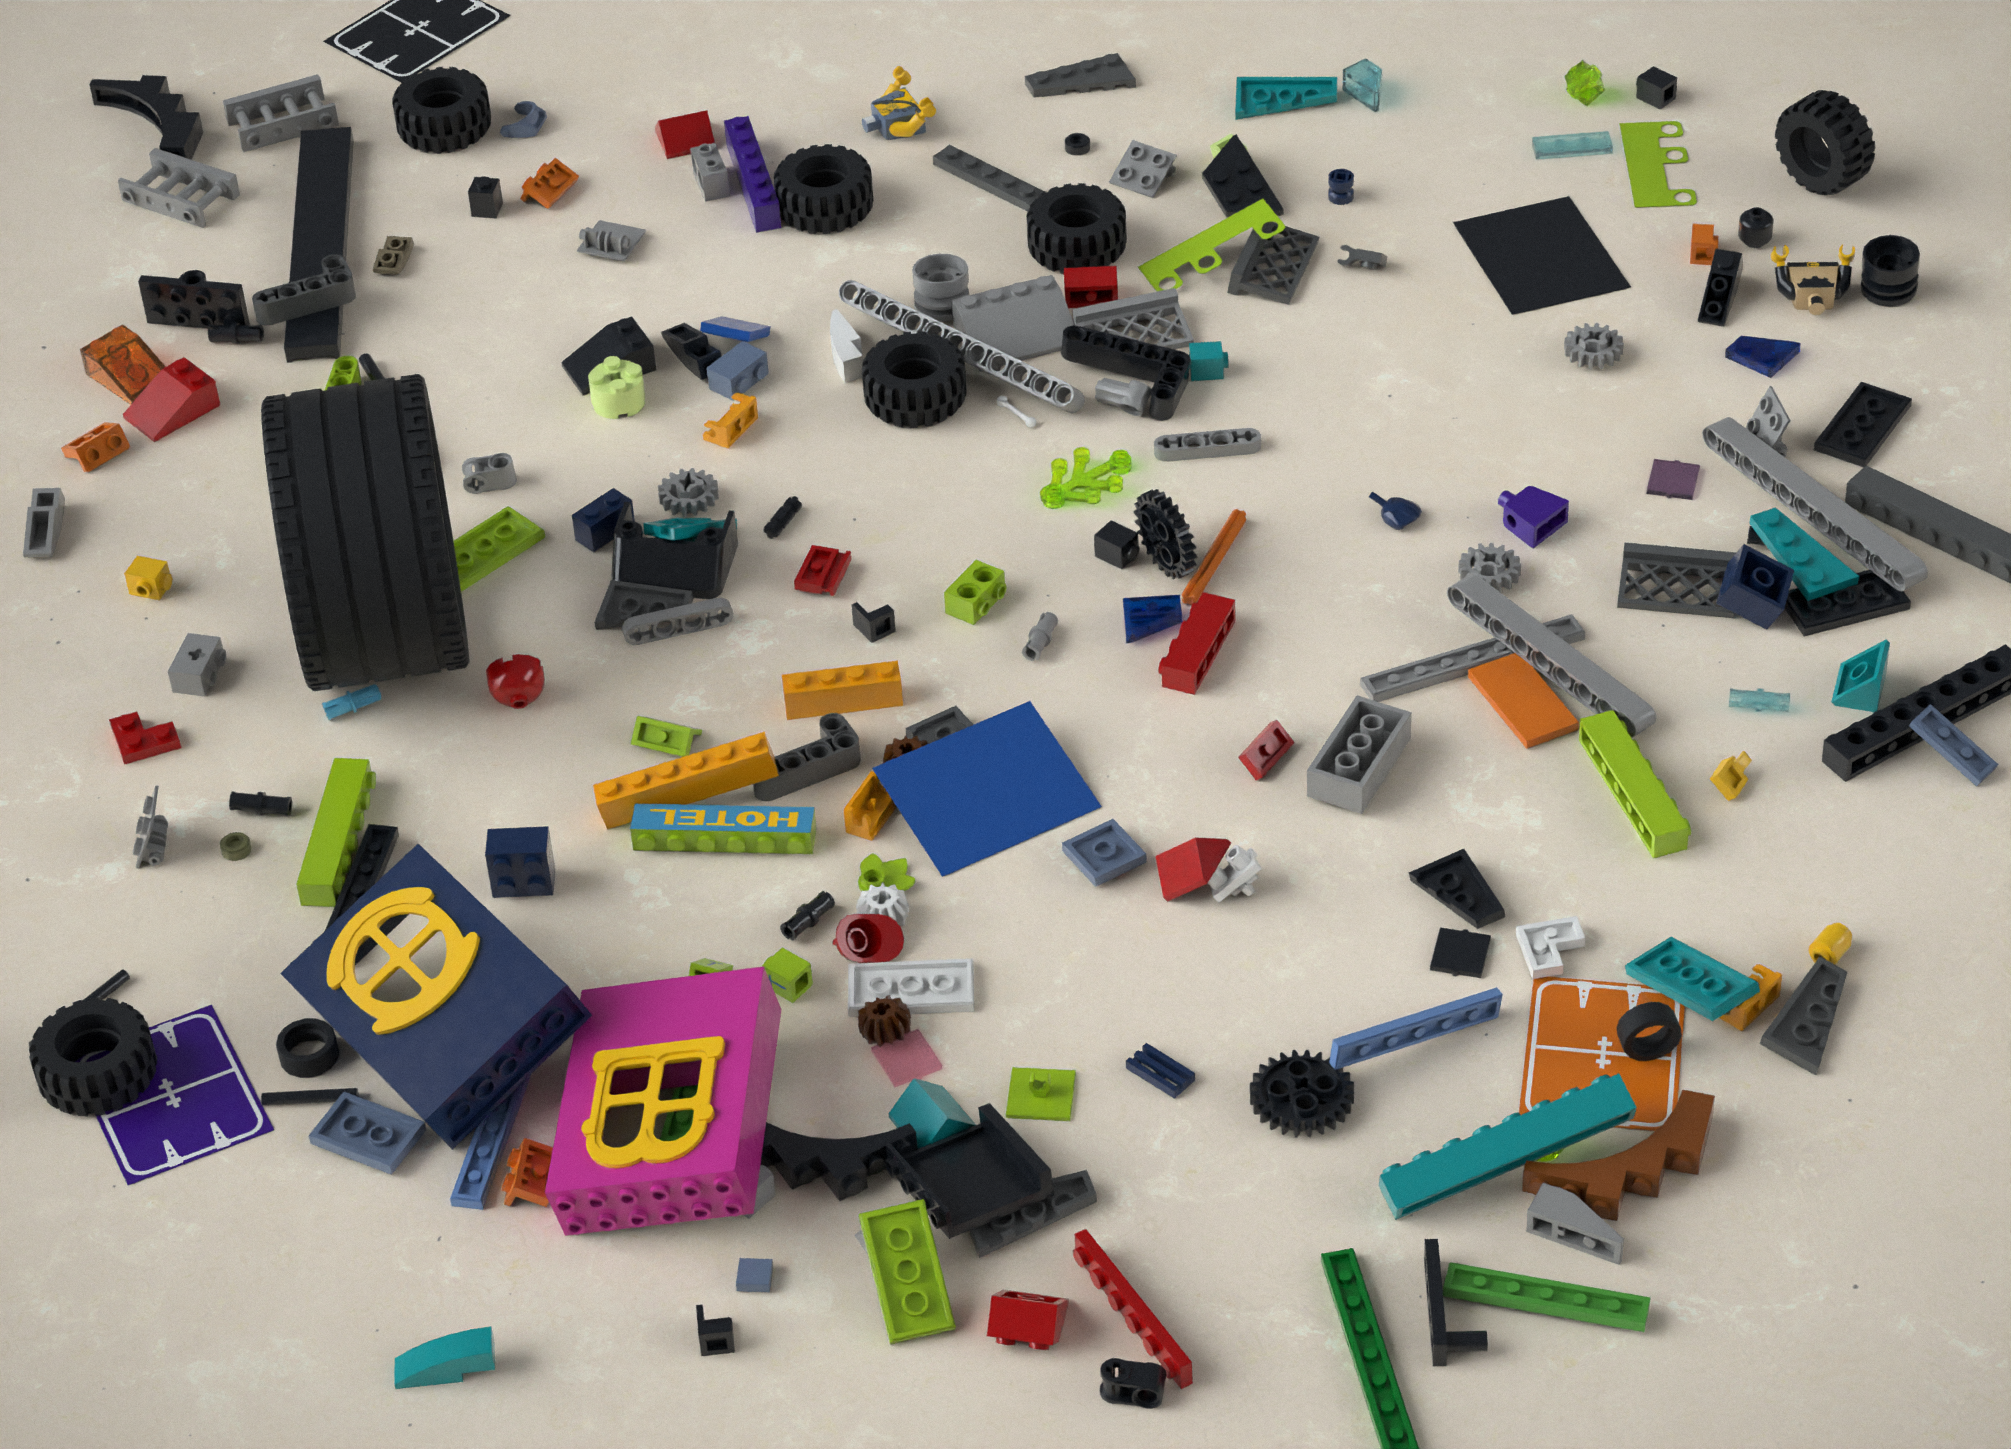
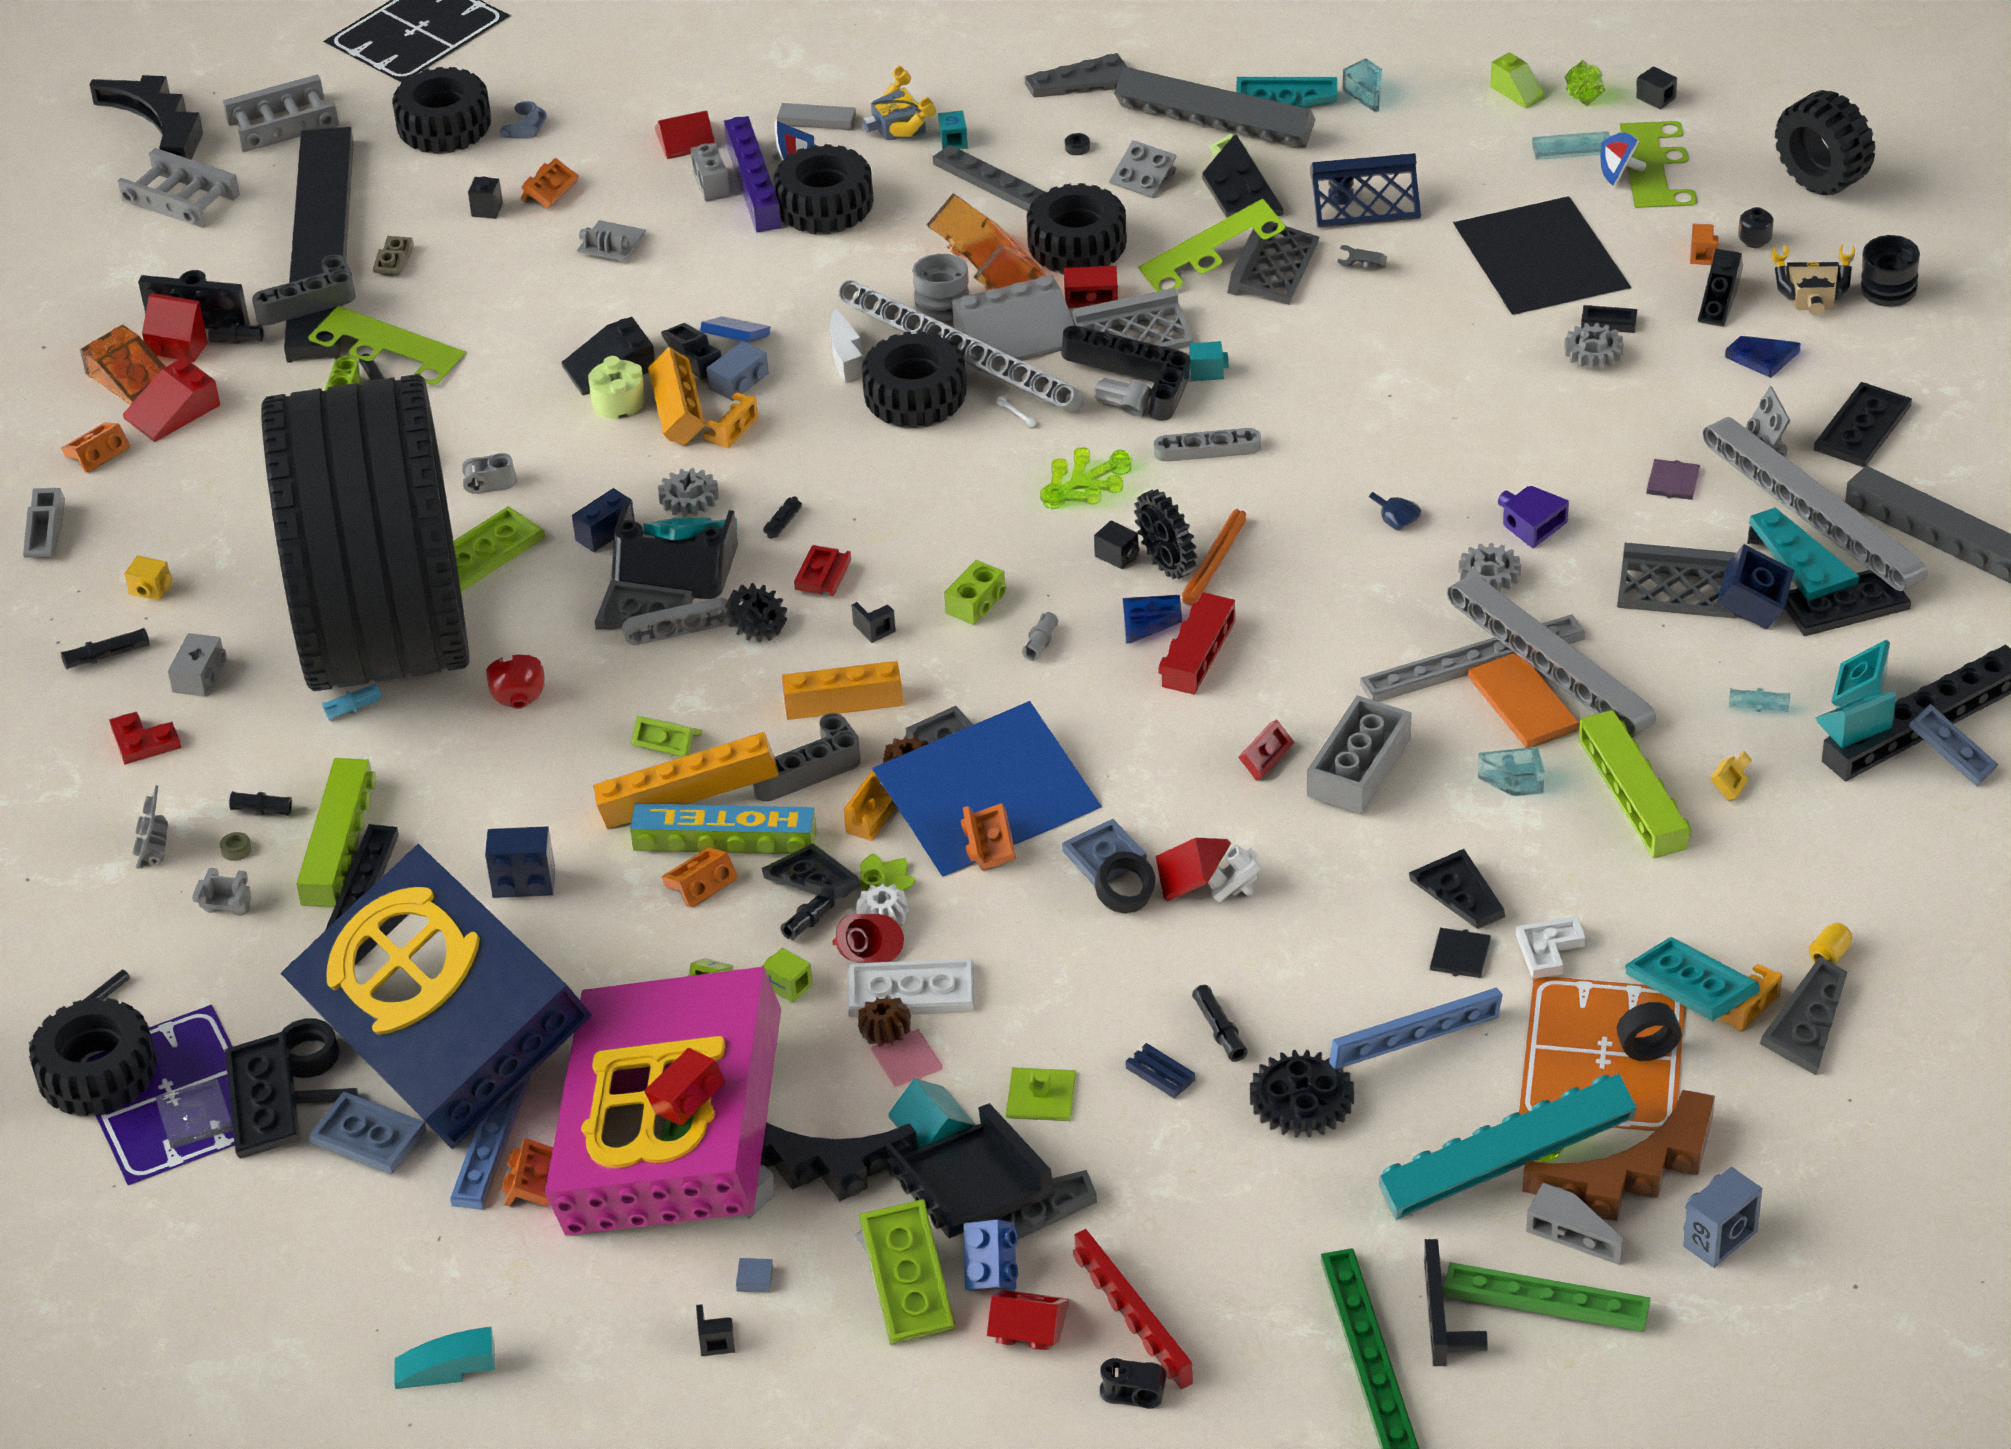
(94, 651): none -> black pin
(174, 327): none -> red slope
(194, 1113): none -> clear tile
(223, 893): none -> light grey piece
(262, 1094): none -> black tile
(386, 336): none -> lime piece
(676, 396): none -> light orange brick
(684, 1086): none -> red brick
(701, 875): none -> orange bracket
(756, 612): none -> black gear
(790, 140): none -> shield
(813, 872): none -> black wing
(817, 116): none -> light grey tile
(953, 129): none -> teal brick
(984, 243): none -> clear orange windscreen
(988, 836): none -> orange bracket
(990, 1255): none -> blue bracket
(1136, 864): none -> black tyre
(1214, 107): none -> dark grey brick
(1224, 1032): none -> black pin
(1368, 168): none -> dark blue fence
(1513, 770): none -> clear light blue slope
(1515, 80): none -> lime slope
(1617, 154): none -> shield
(1617, 318): none -> black tile
(1722, 1216): none -> sand blue brick
(1859, 718): none -> teal slope

